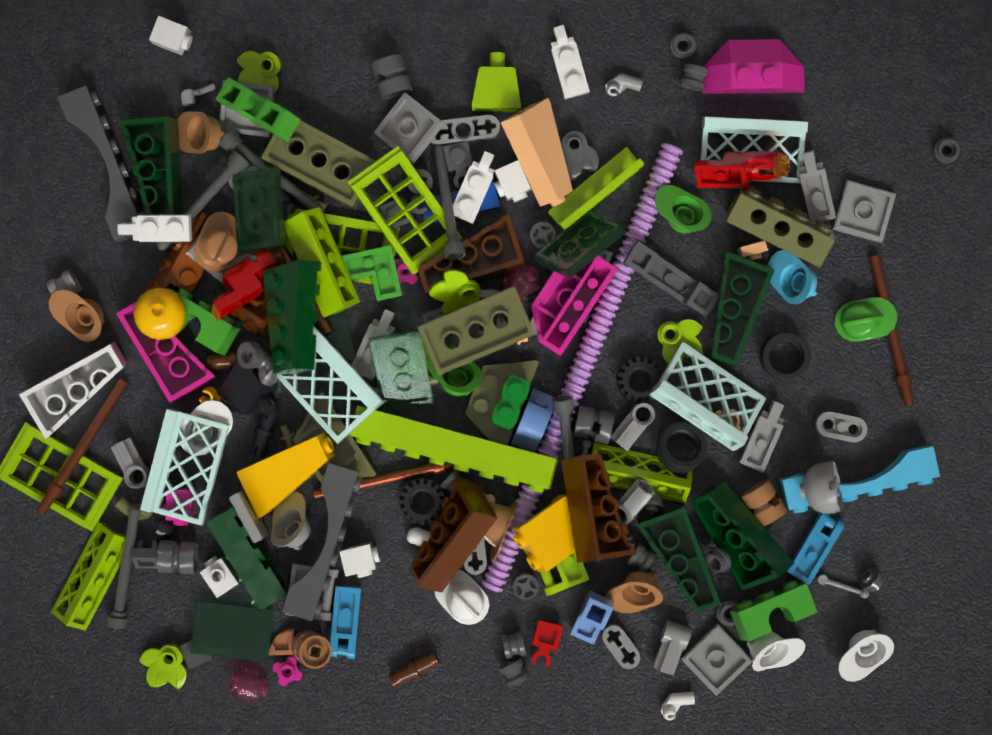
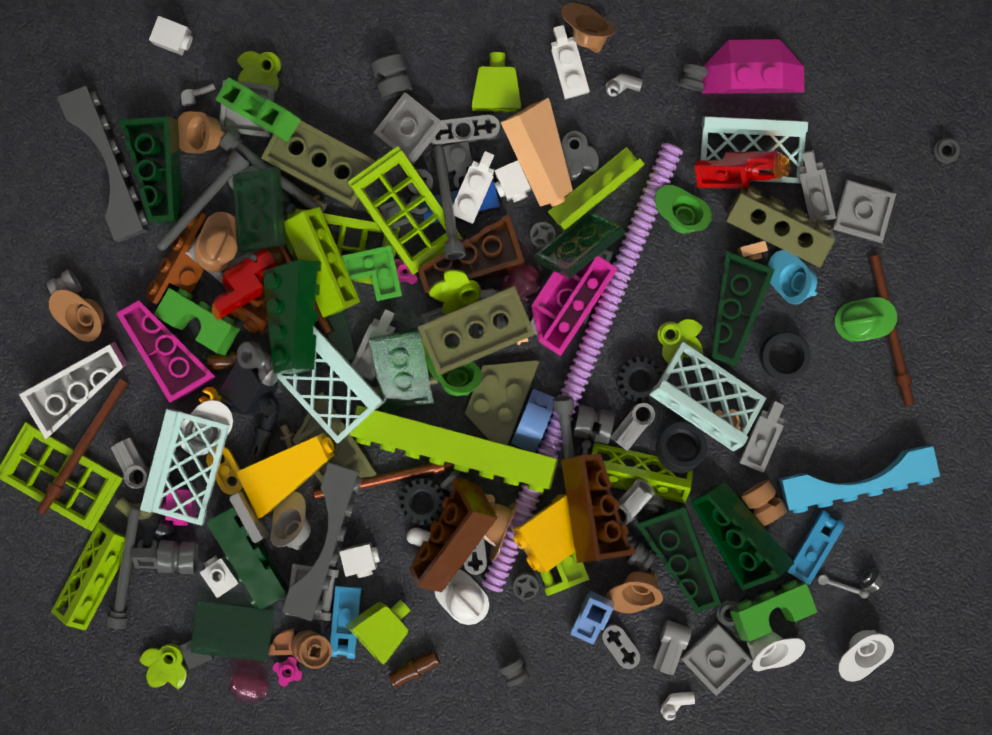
(158, 228): white hinge -> none
(160, 313): yellow cylinder -> none
(225, 471): none -> yellow plate
(380, 629): none -> lime torso
(508, 408): green brick -> none
(513, 644): dark grey wheel -> none
(546, 638): red plate -> none
(588, 26): none -> medium nougat piece
(671, 279): dark grey slope -> none
(682, 37): dark grey plate -> none
(718, 560): dark grey plate -> none
(822, 488): light grey cylinder -> none
(840, 426): light grey plate -> none

